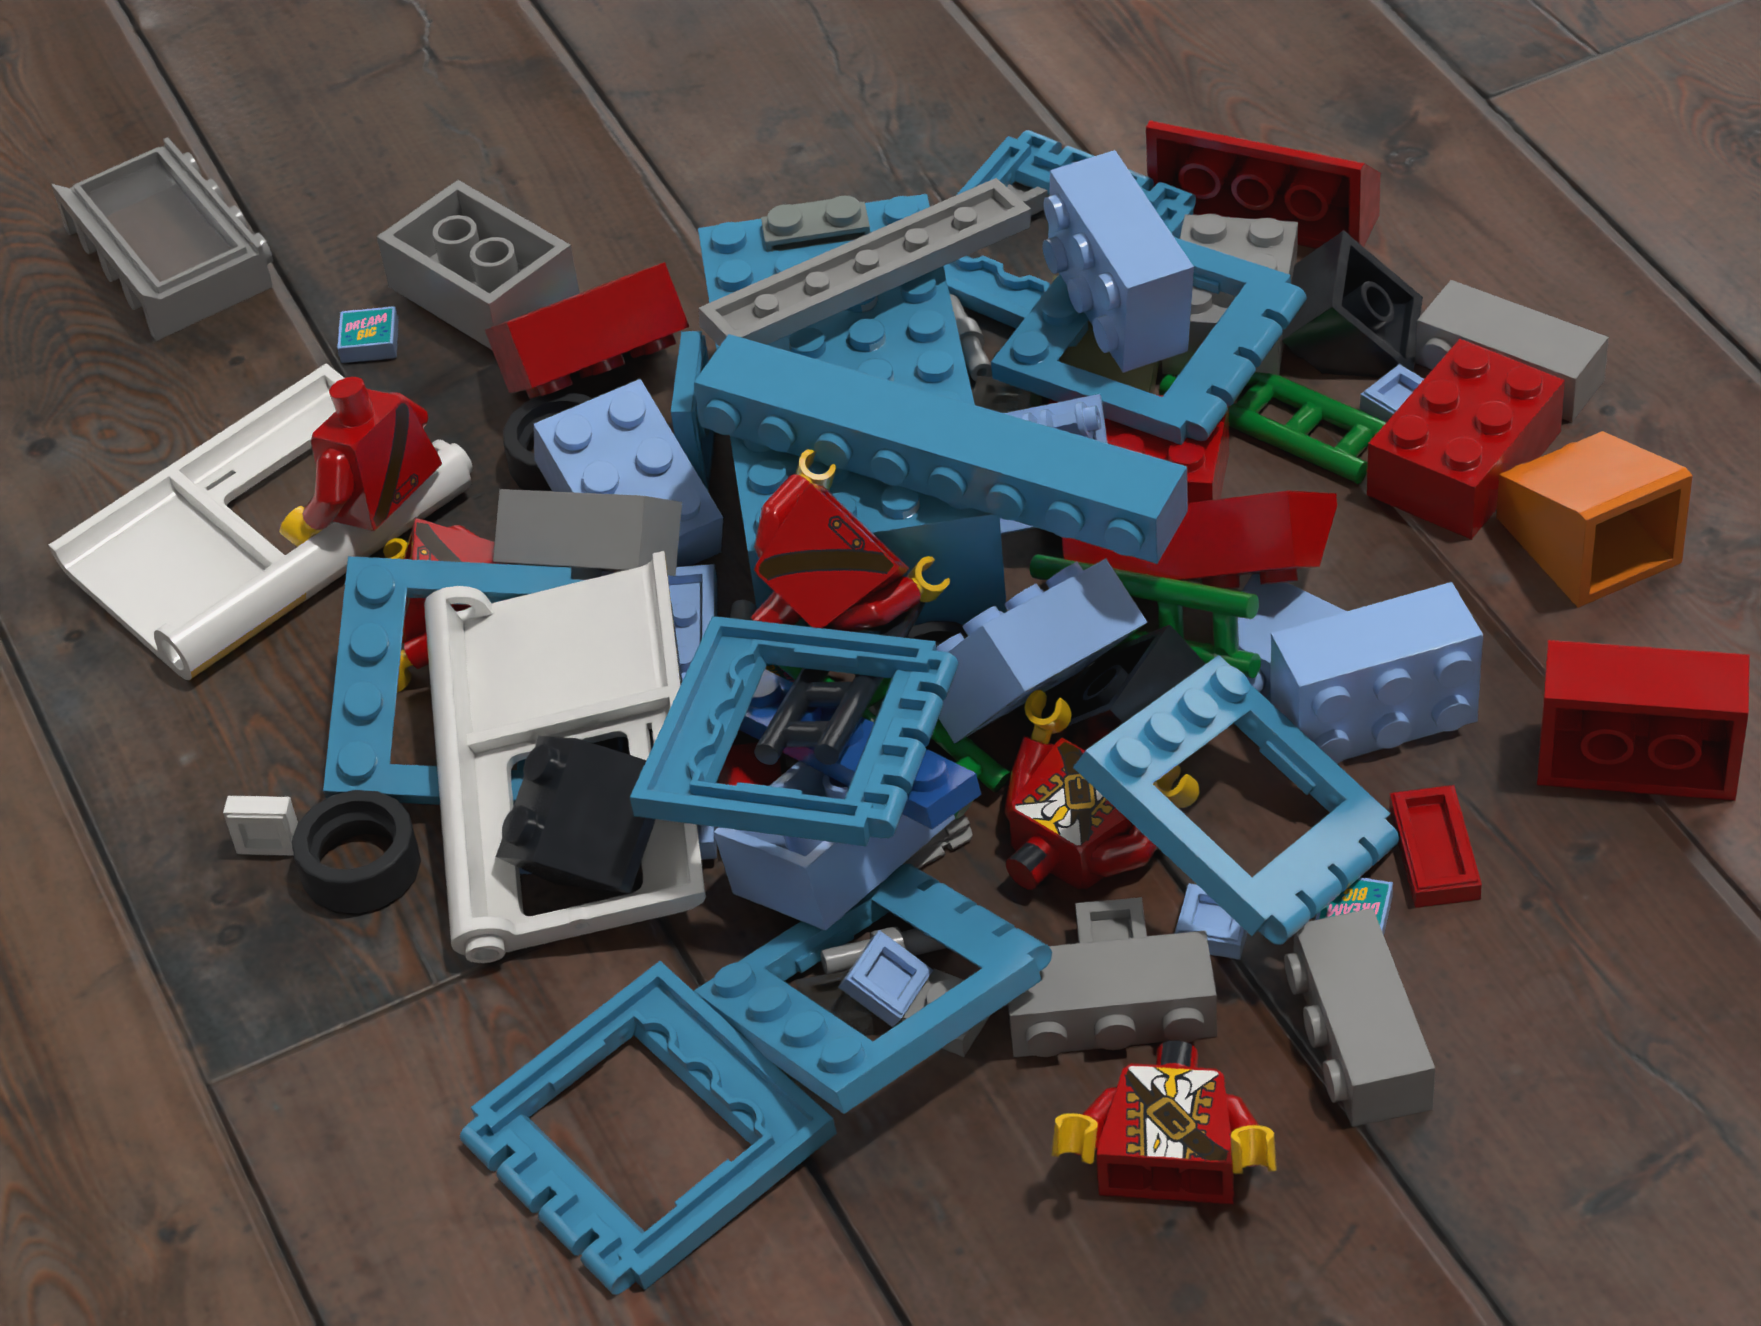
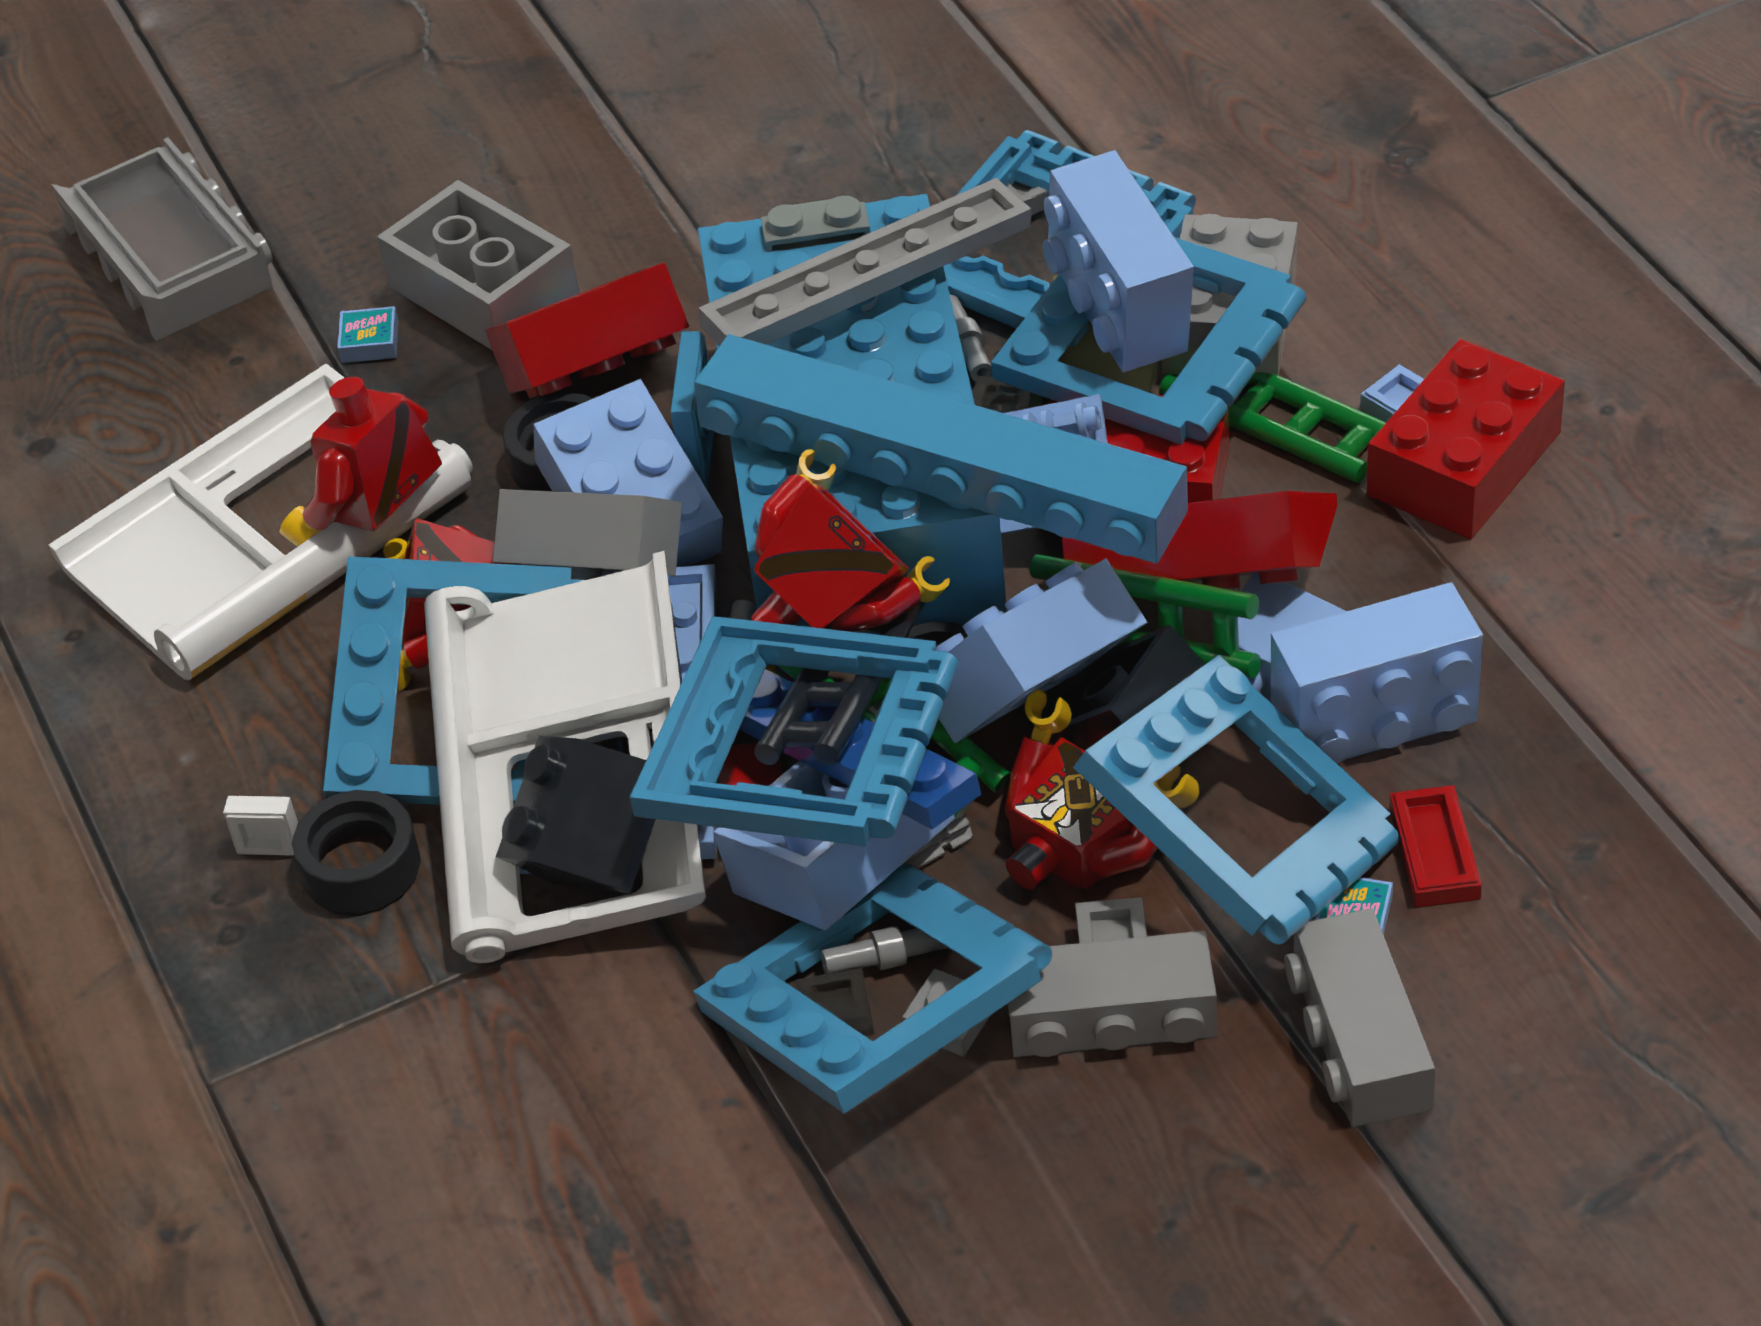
(714, 1063): dark azure hinge -> none
(885, 978): light blue tile -> none
(1167, 1132): torso -> none
(1202, 913): light blue tile -> none
(1266, 181): red slope -> none
(1355, 312): black slope -> none
(1518, 334): light grey brick -> none
(1597, 514): orange slope -> none
(1643, 719): red brick -> none

